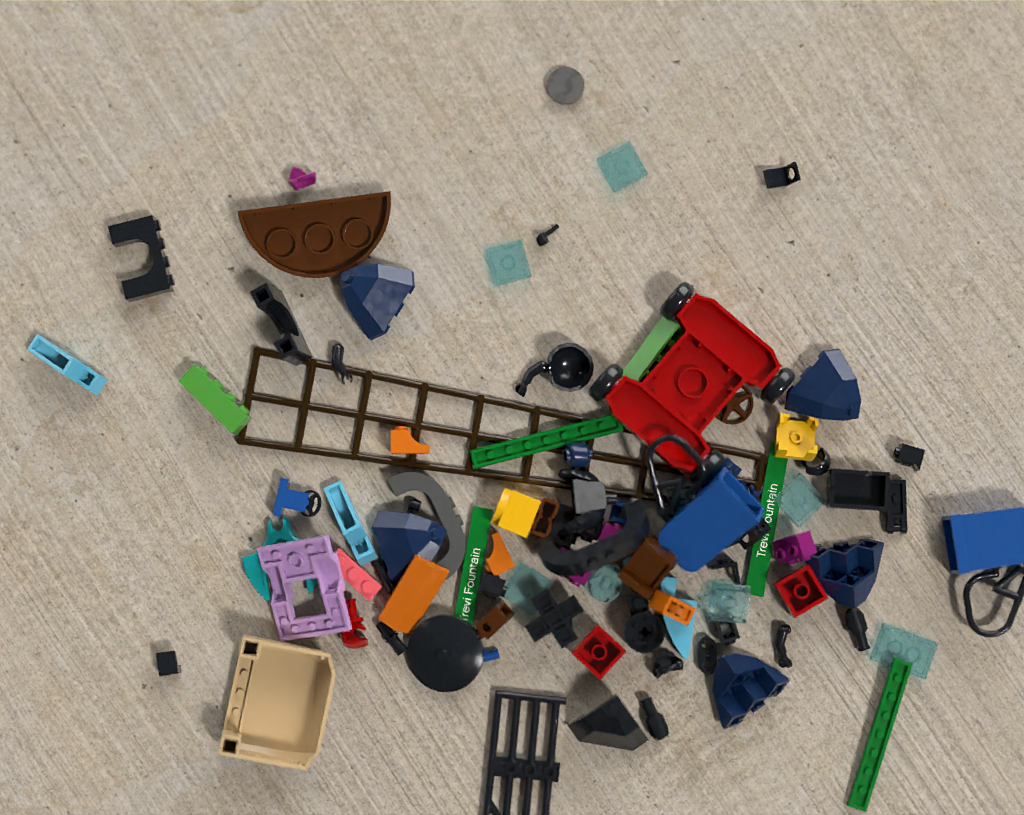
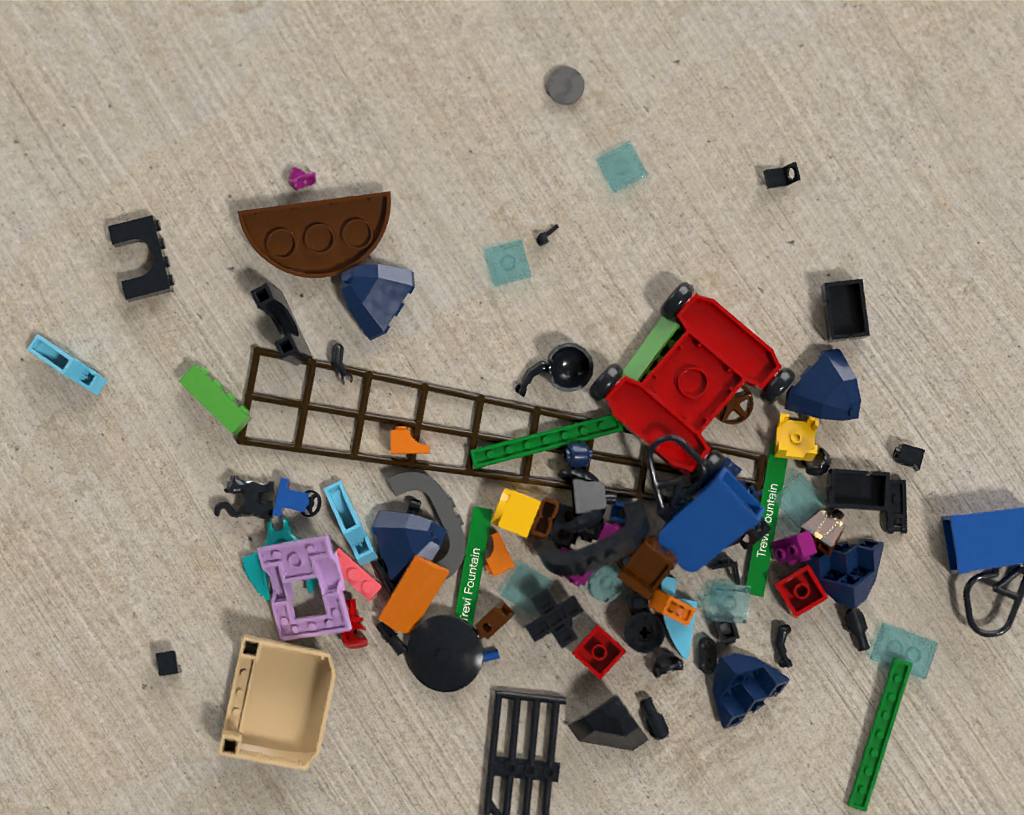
(250, 499): none -> black animal
(492, 586): black window -> none
(825, 529): none -> torso
(845, 310): none -> black piece

